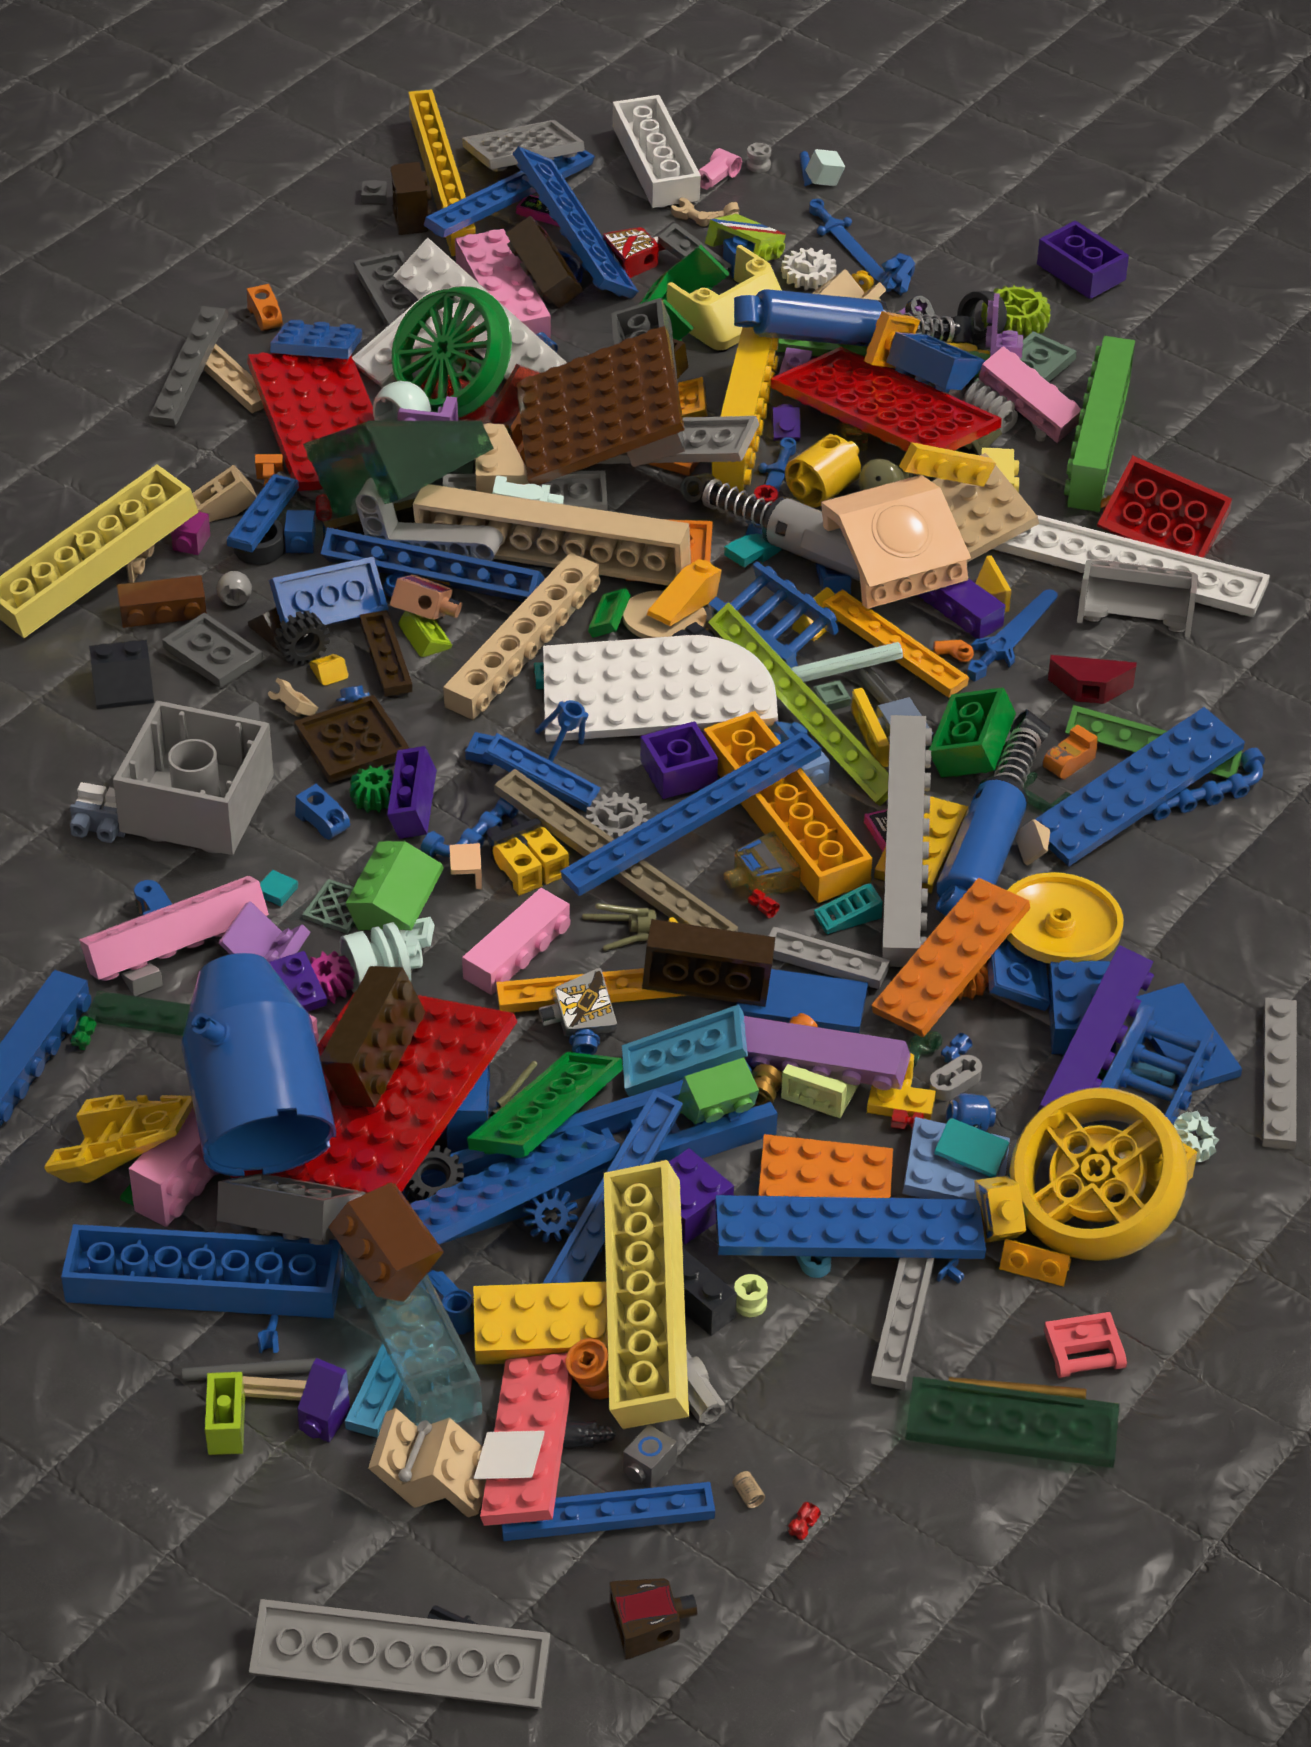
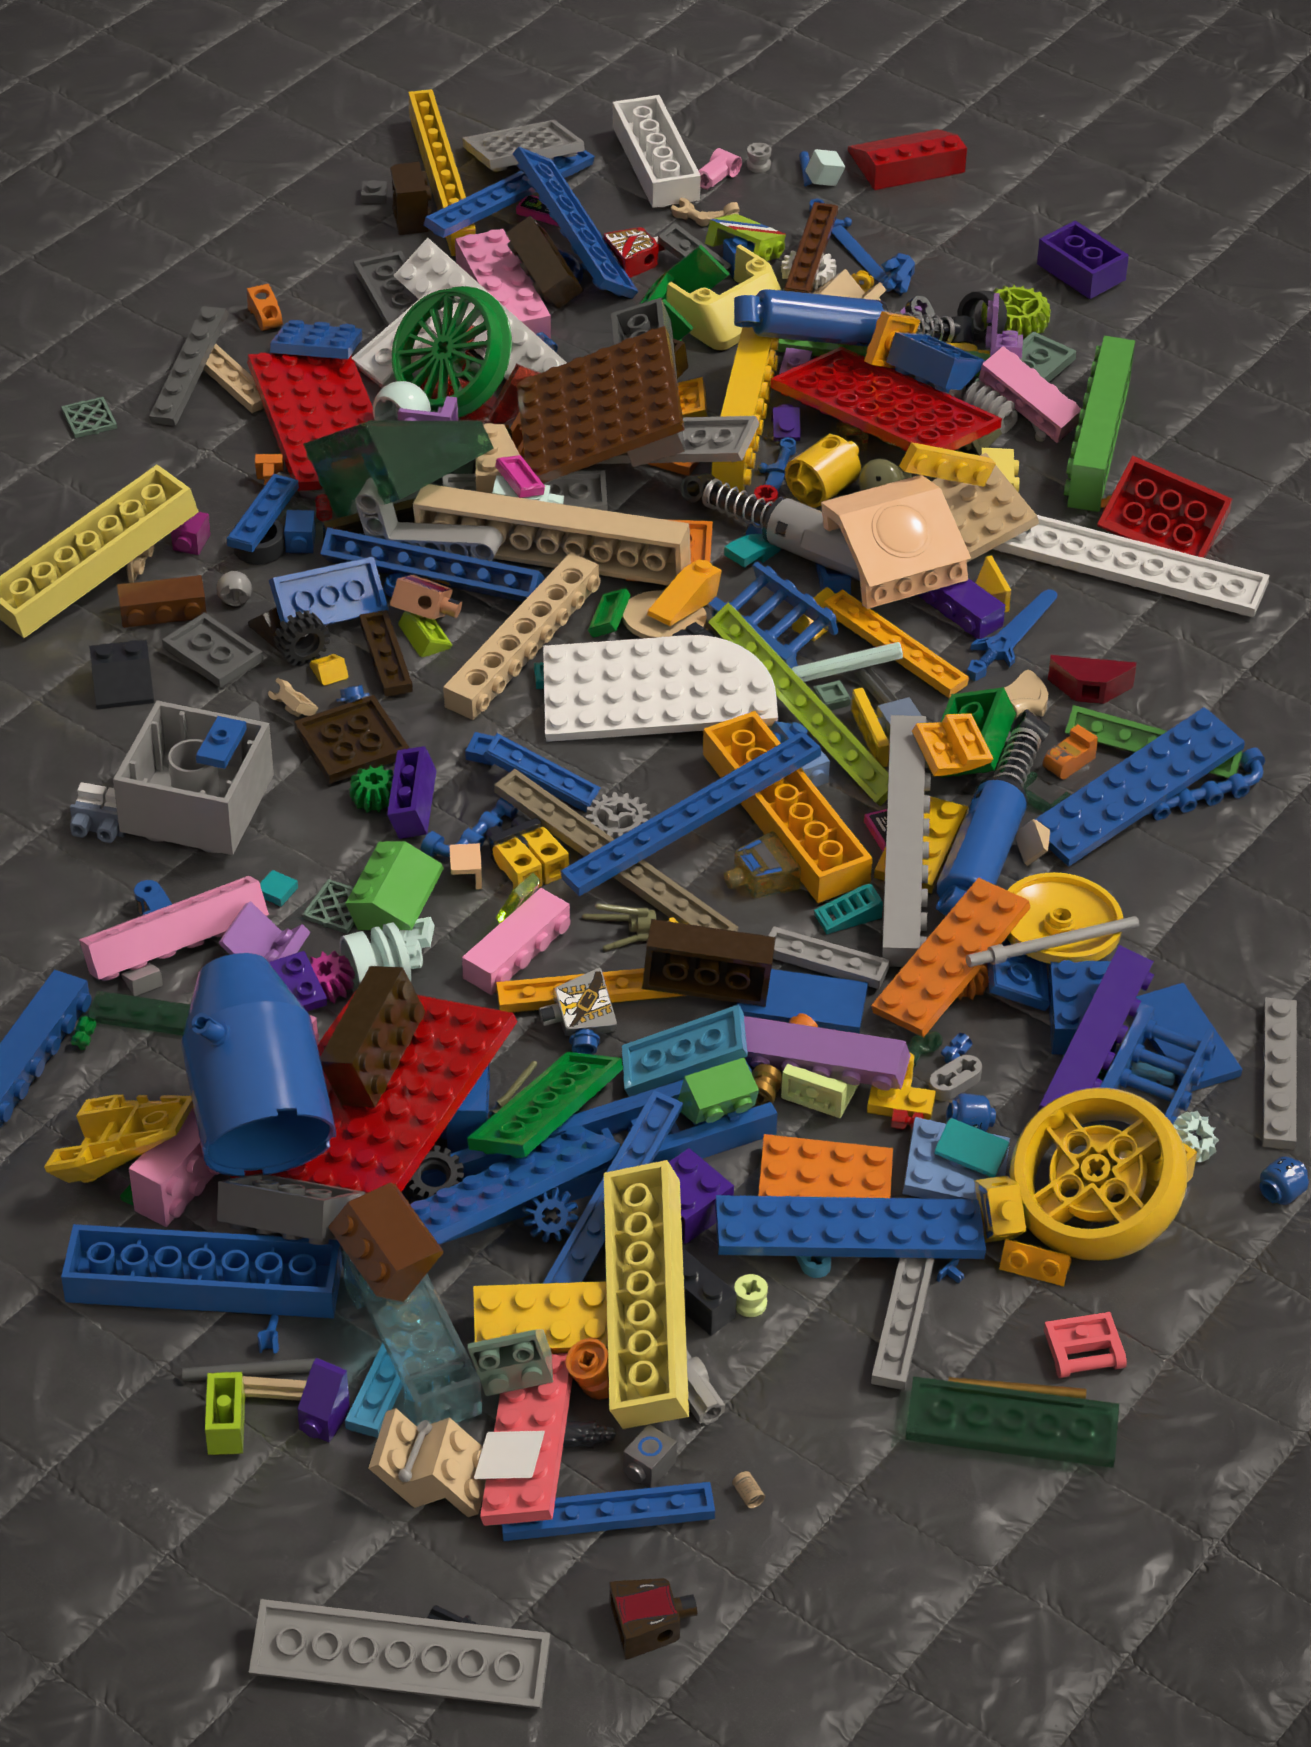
(68, 409): none -> sand green window
(221, 742): none -> blue plate
(225, 495): tan slope -> none
(322, 812): blue leg -> none
(456, 1302): blue piece -> none
(512, 1361): none -> sand green slope
(518, 896): none -> clear neon green tile
(520, 476): none -> dark pink tile
(570, 716): blue plant -> none
(678, 759): dark purple slope -> none
(765, 904): red piece -> none
(806, 1518): red piece -> none
(811, 248): none -> reddish brown tile
(910, 158): none -> red slope
(952, 744): none -> light orange slope
(956, 648): orange arm -> none
(999, 953): none -> light grey bar
(1028, 693): none -> tan arm
(1138, 593): light grey windscreen -> none
(1284, 1180): none -> blue head

